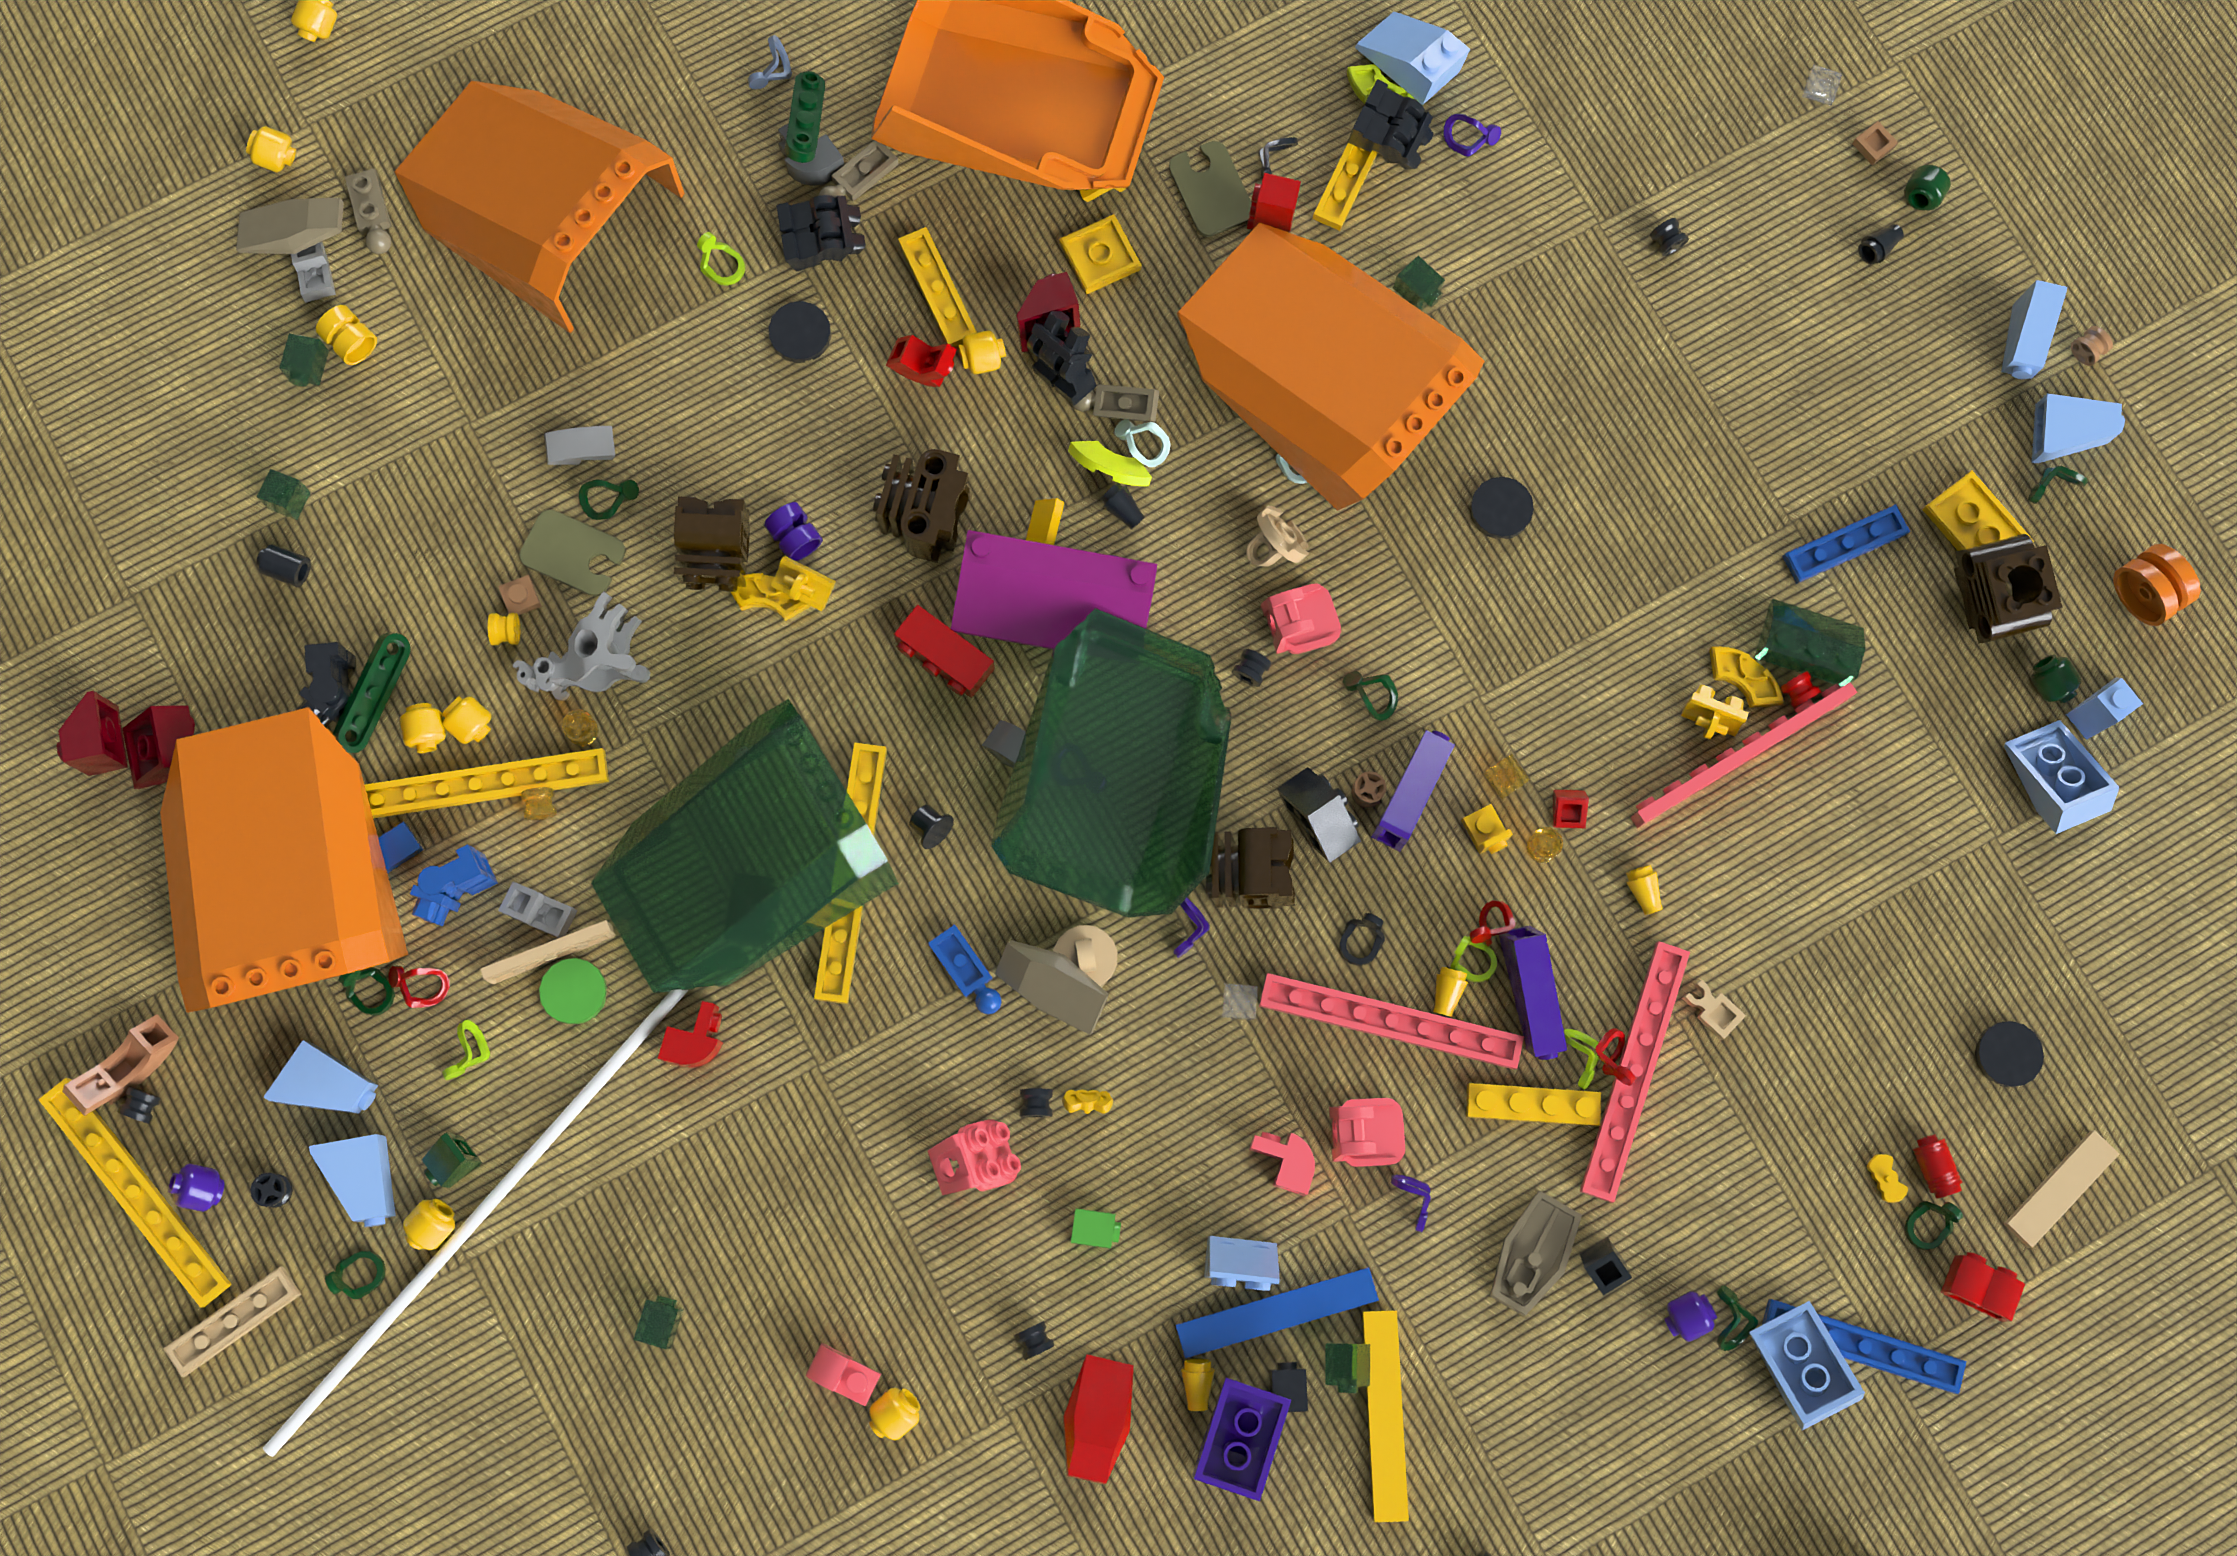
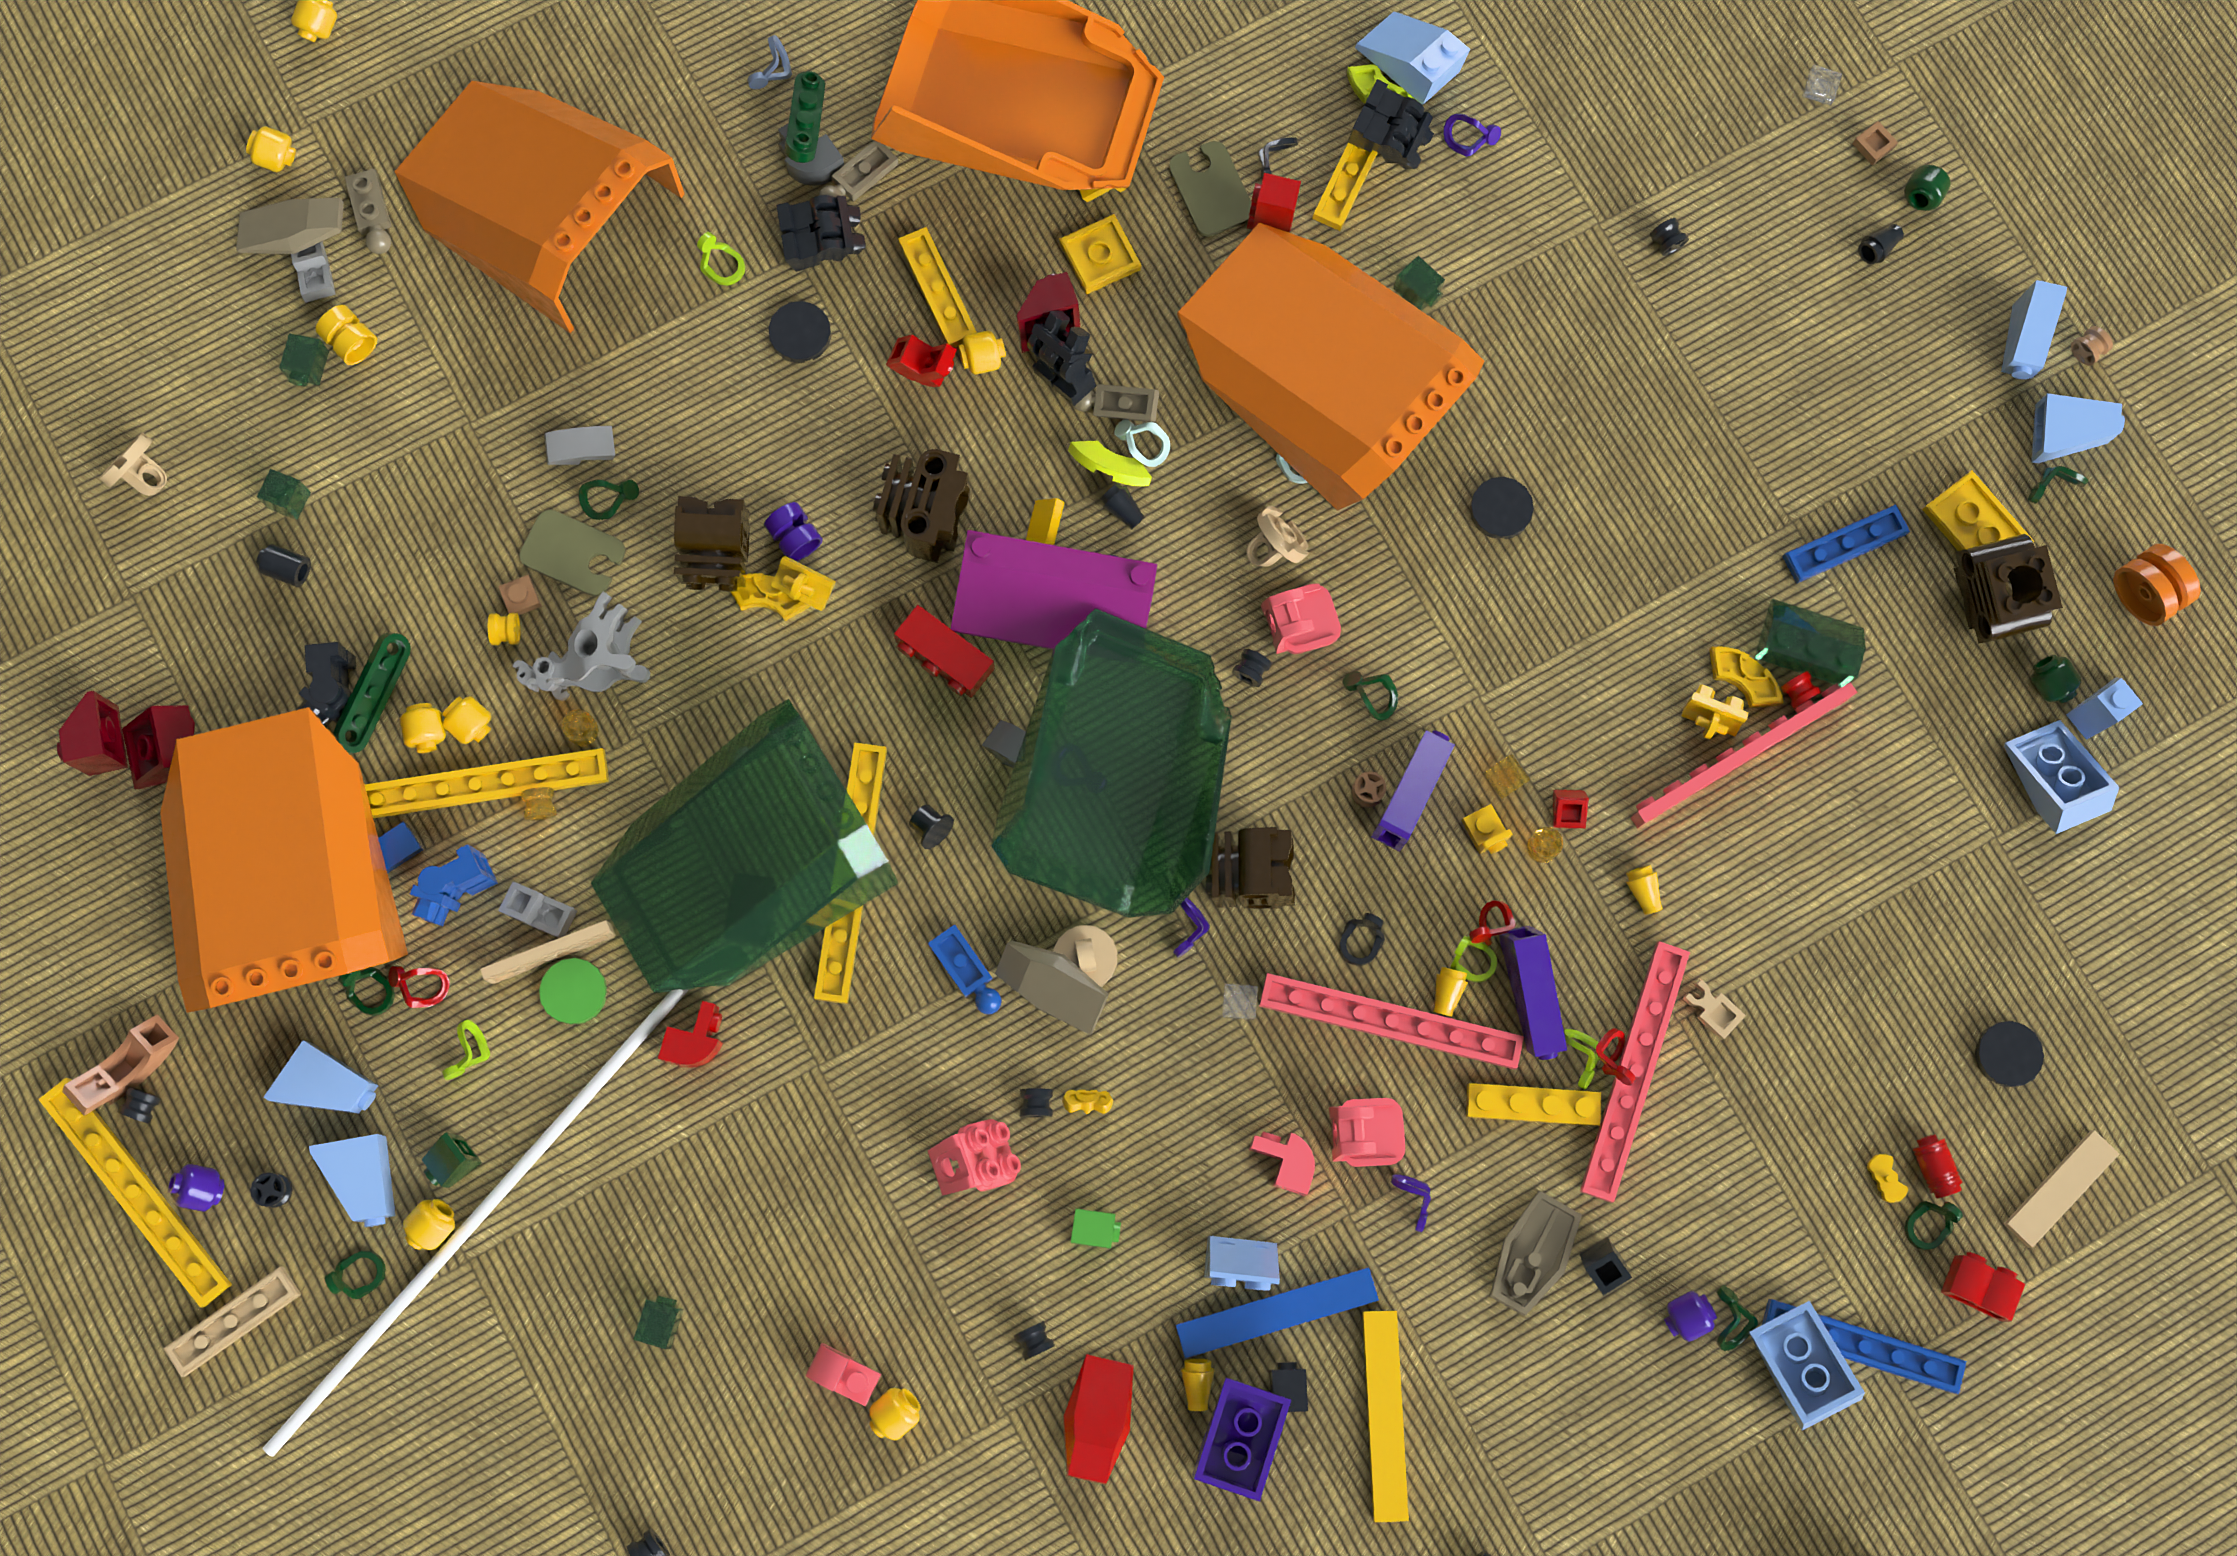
(132, 465): none -> tan tile
(1321, 813): black brick -> none
(1347, 1366): clear green brick -> none

